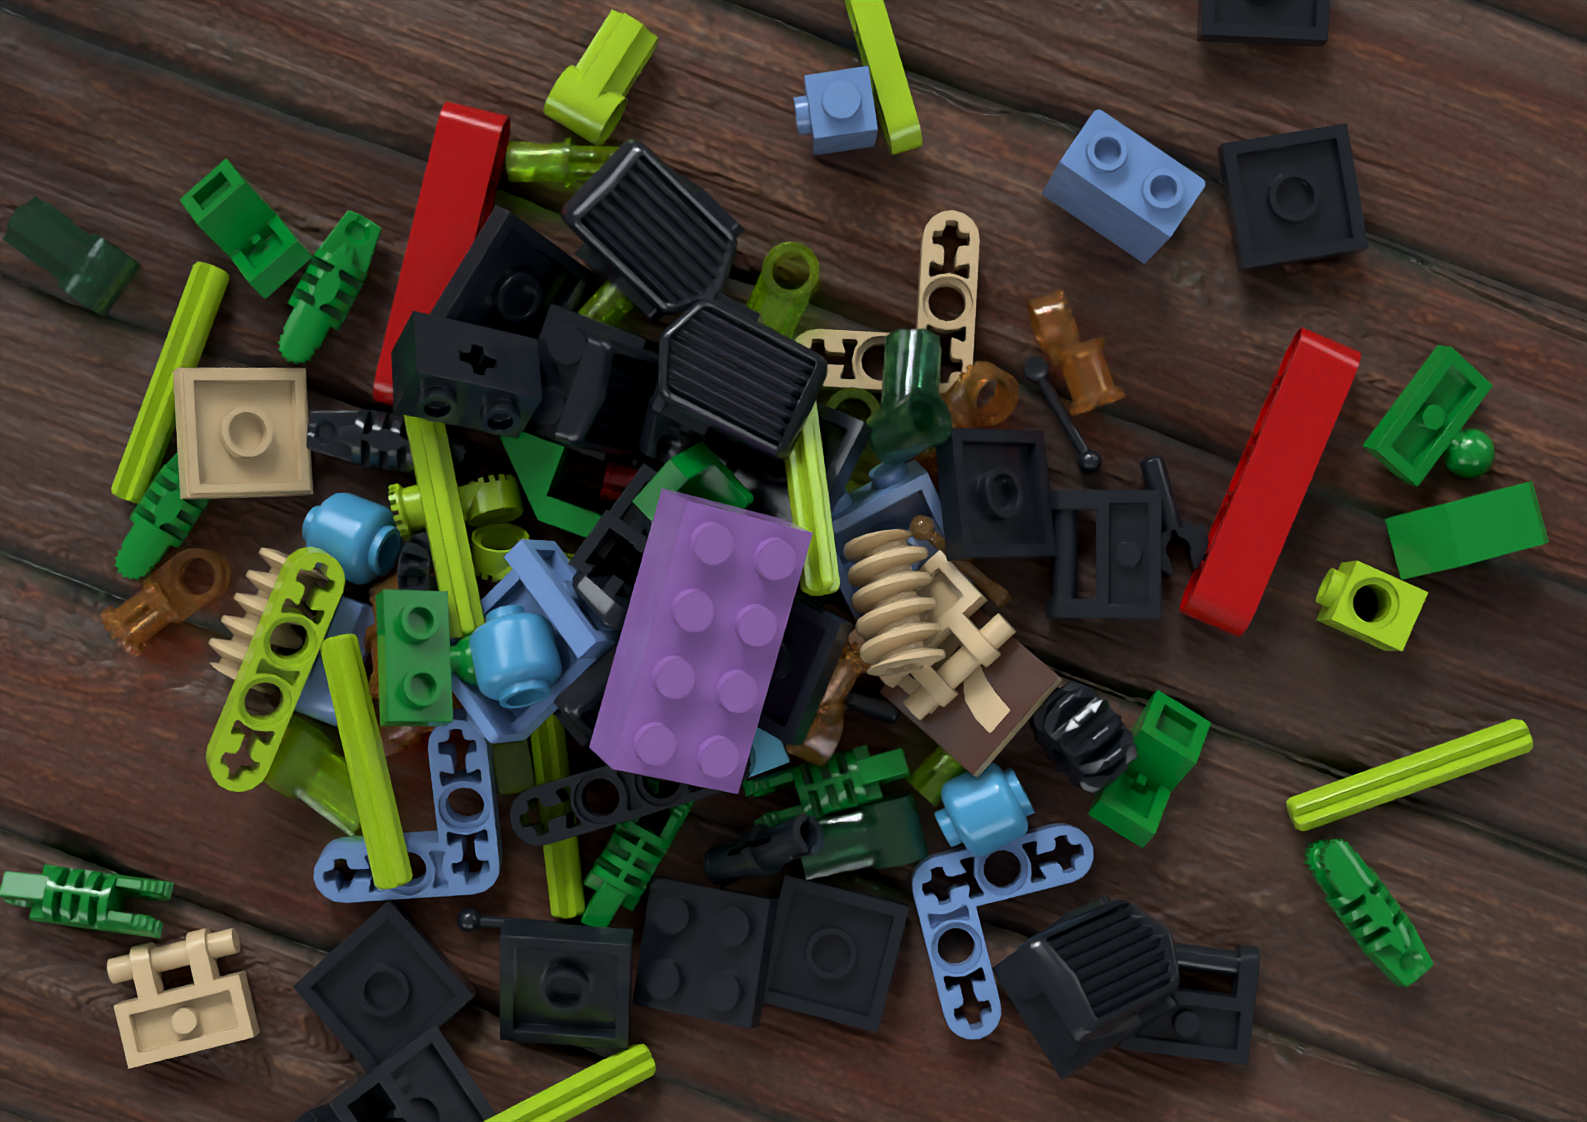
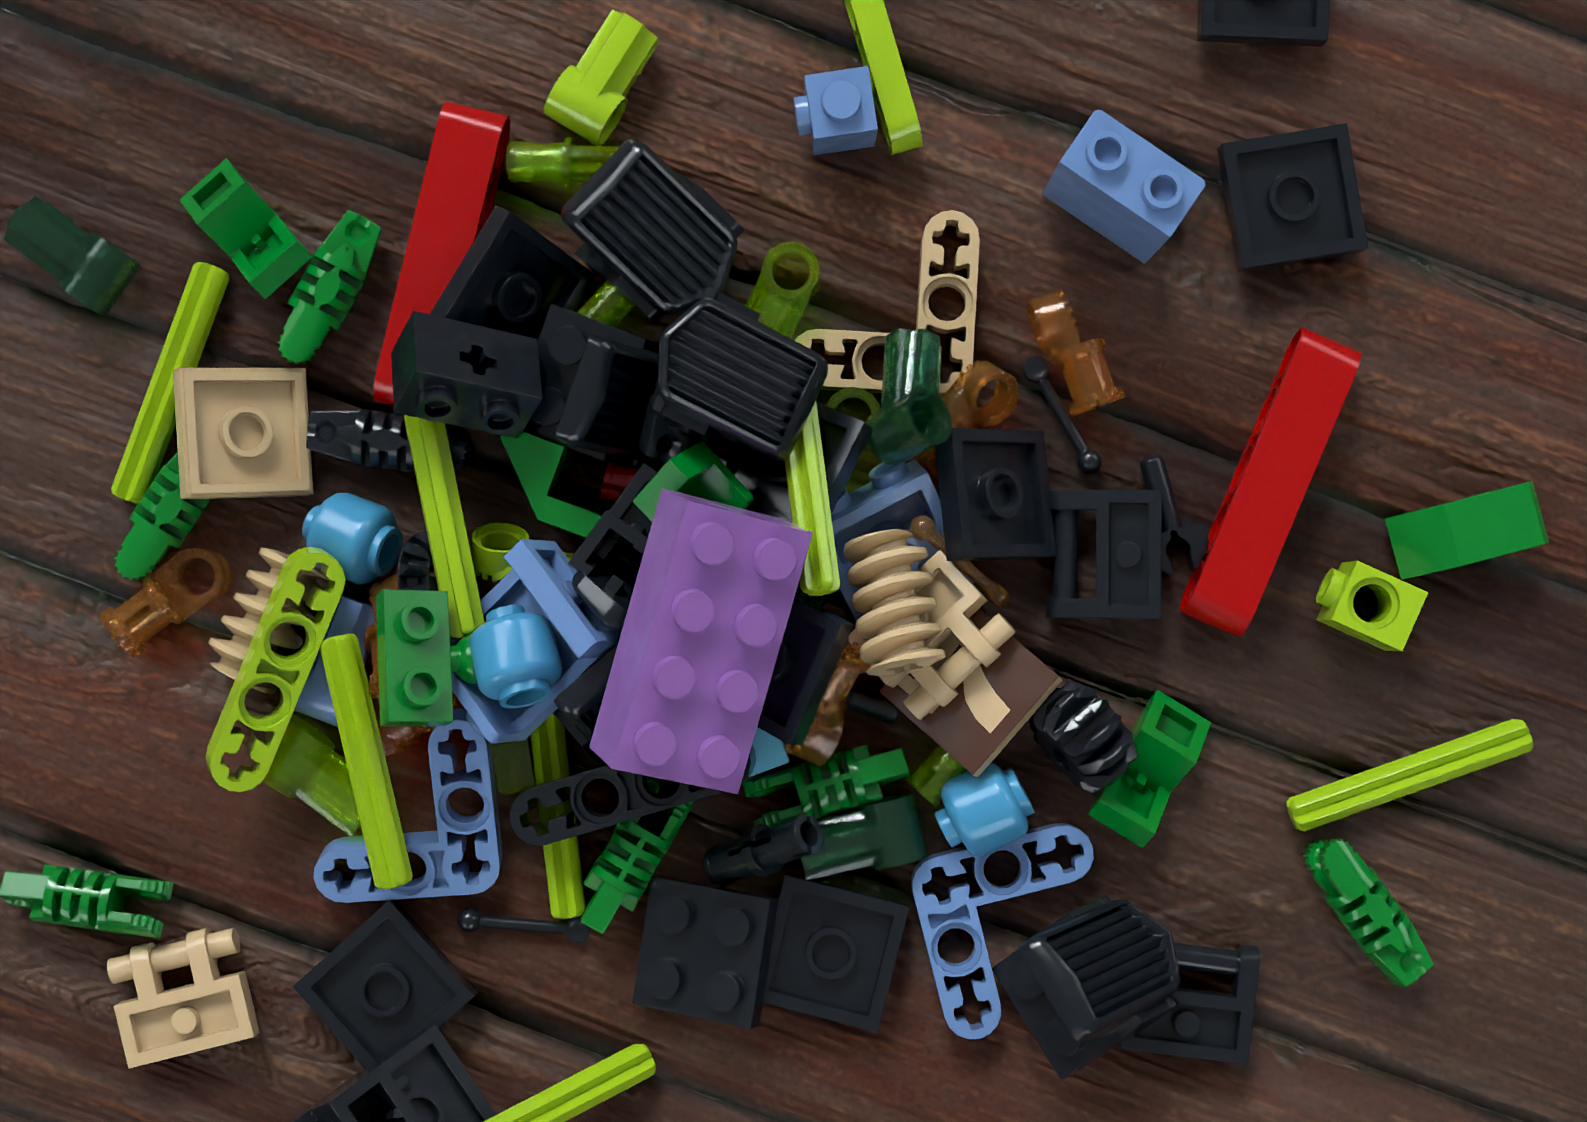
(480, 503): lime connector -> none
(566, 984): black plate -> none
(1429, 422): green plate -> none

